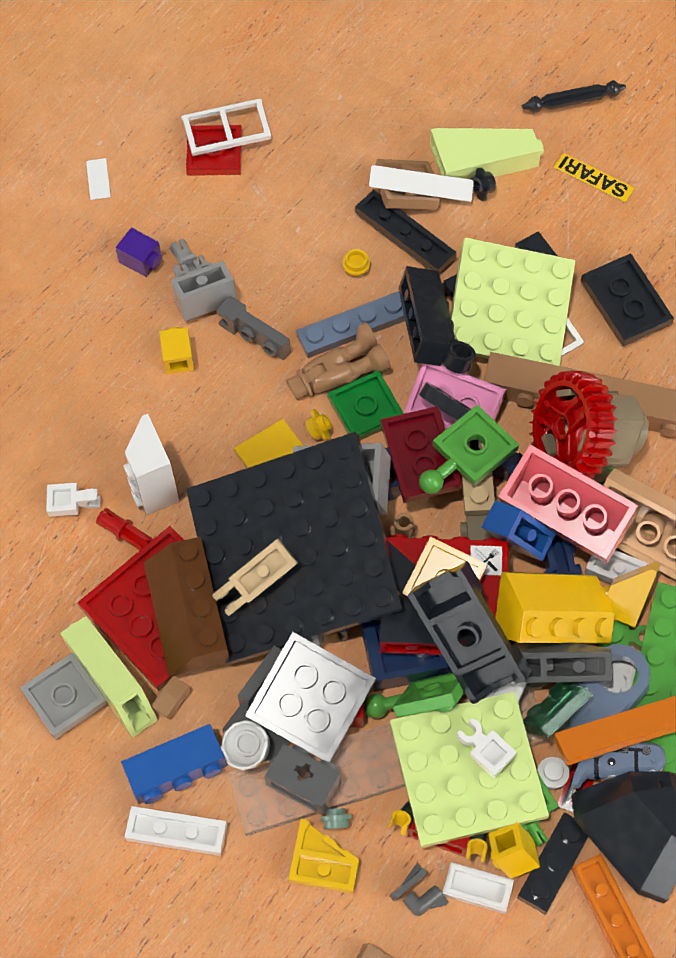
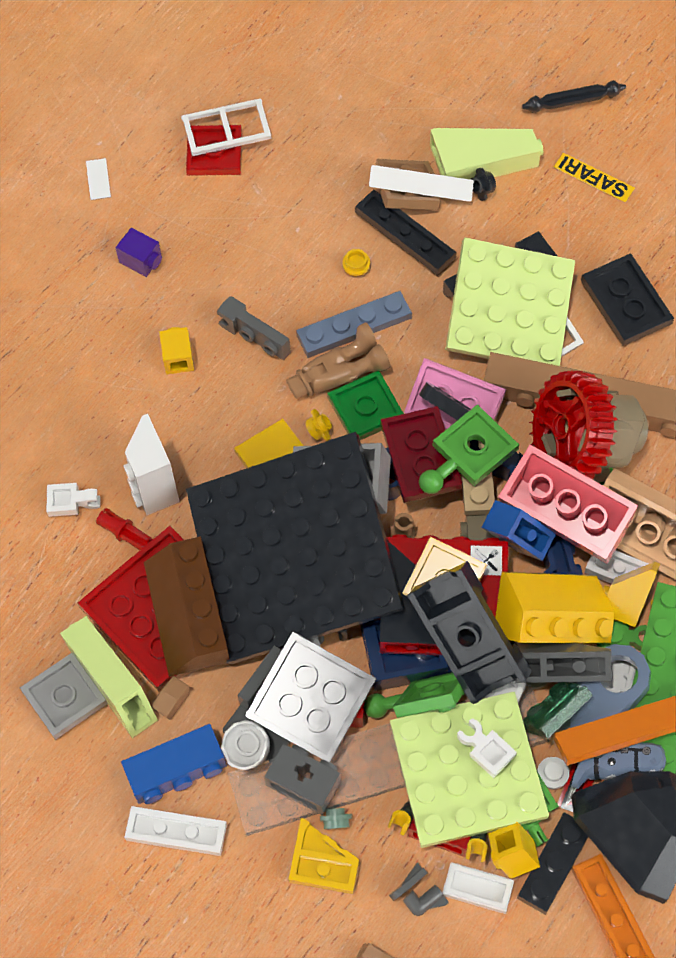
(199, 285): light grey brick -> none
(257, 575): tan hinge -> none
(430, 323): black hinge -> none

